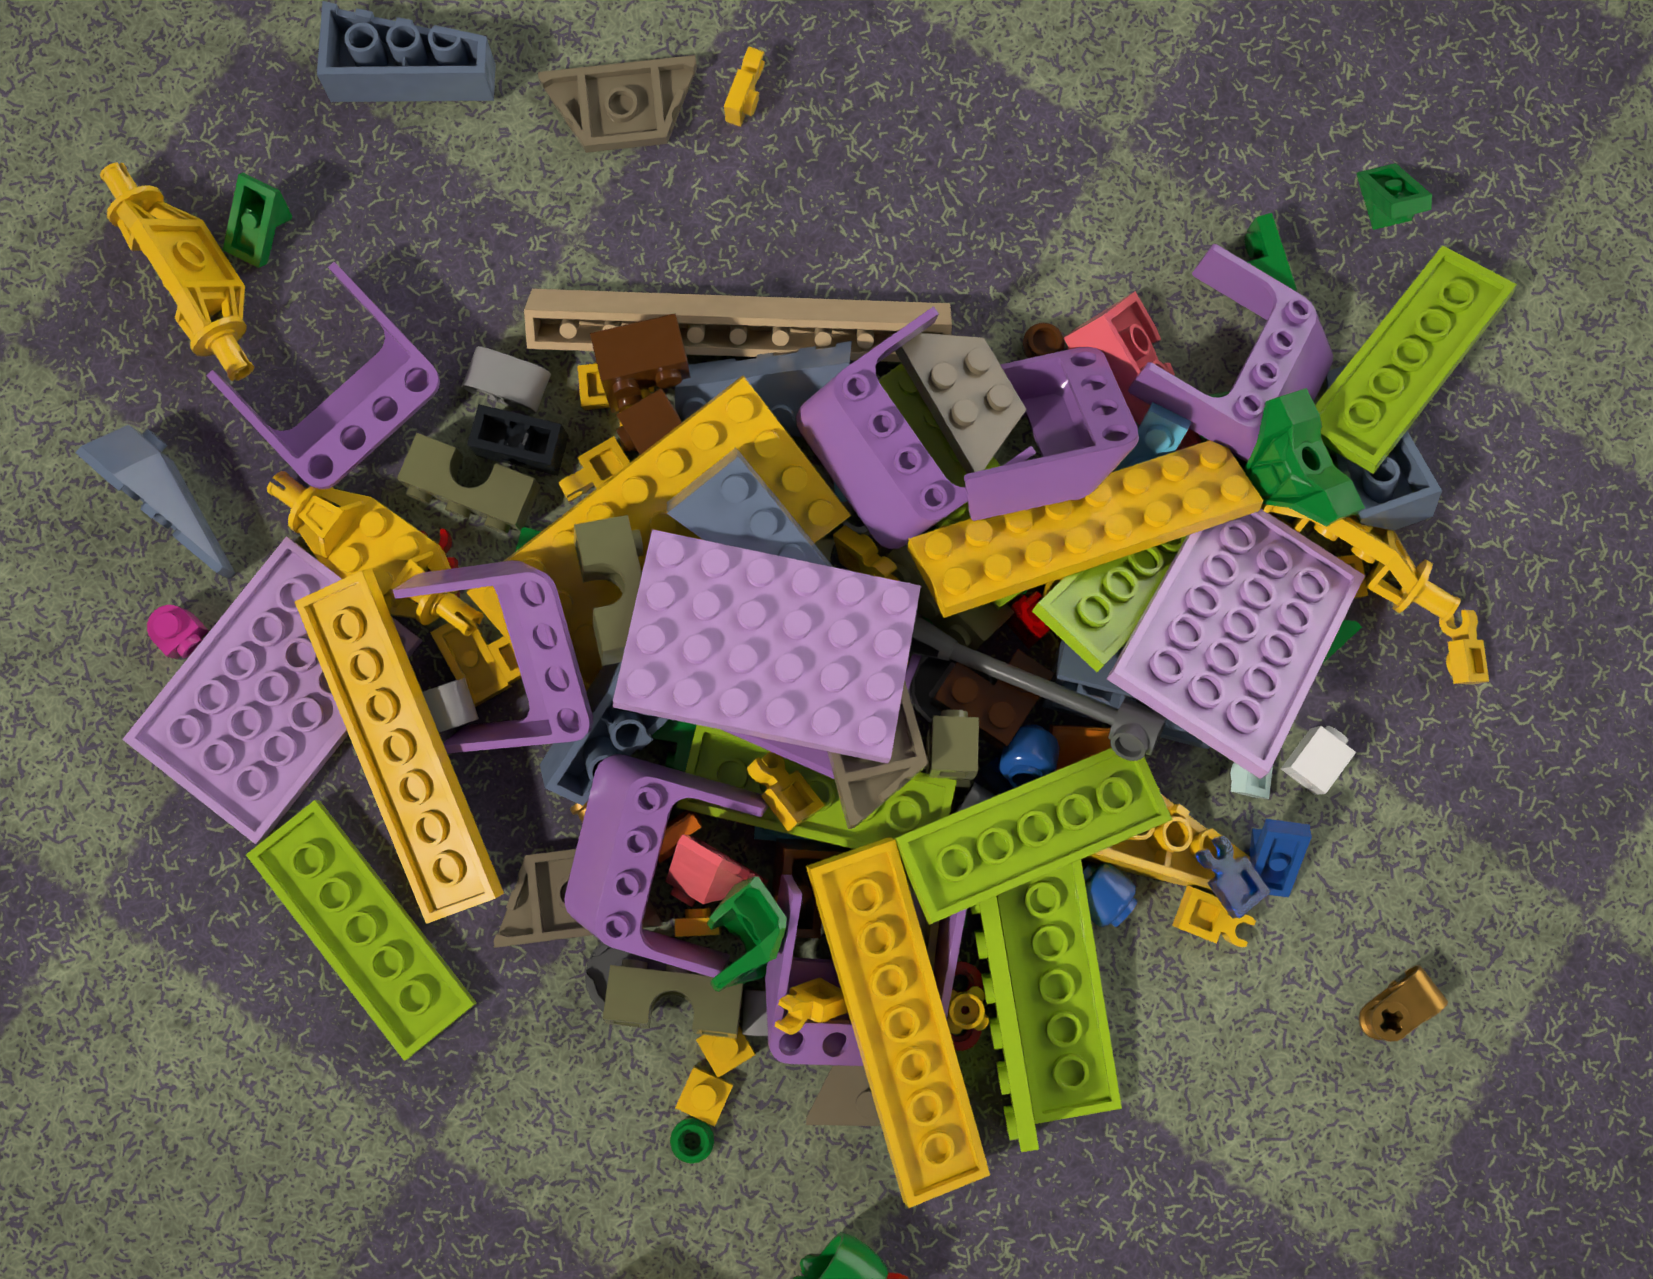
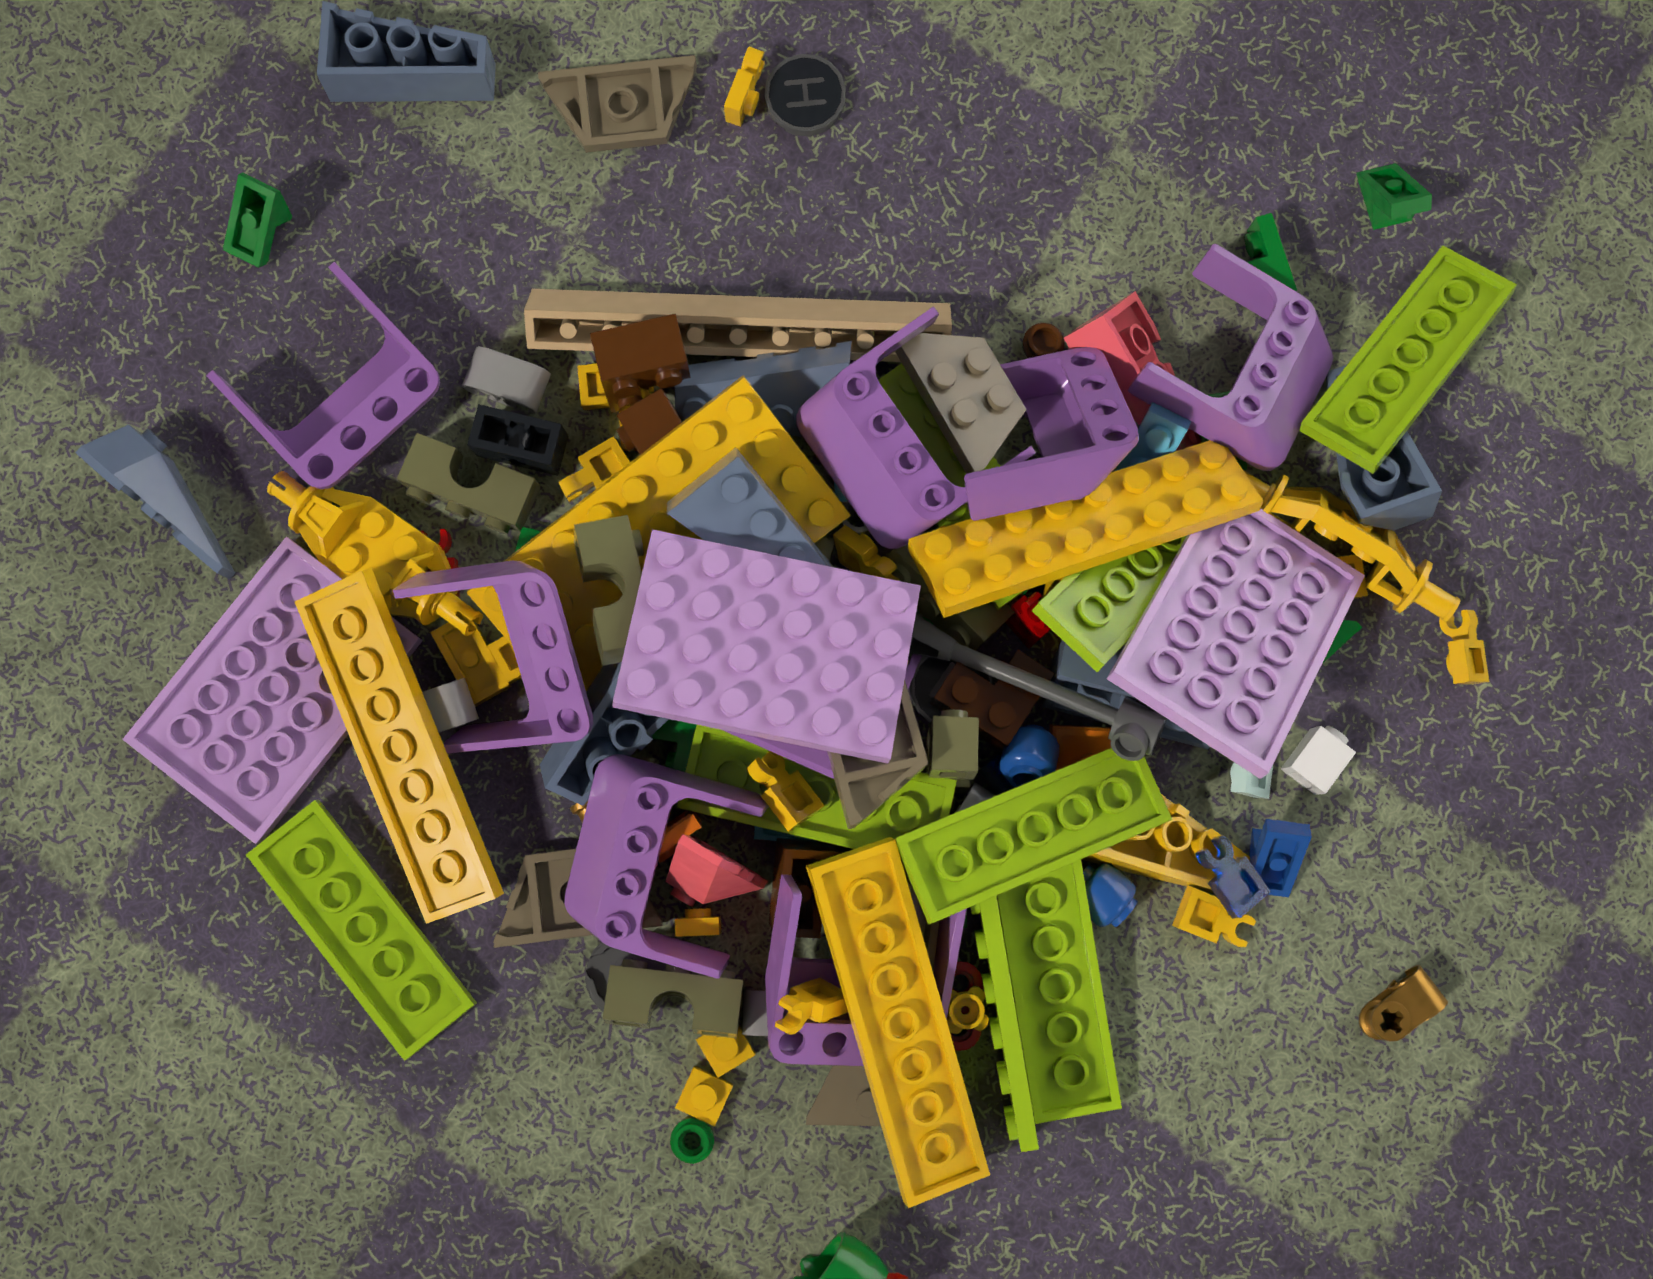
(175, 631): dark pink plate -> none
(188, 265): yellow plate -> none
(758, 922): green piece -> none
(805, 95): none -> black tile
(1294, 466): green piece -> none

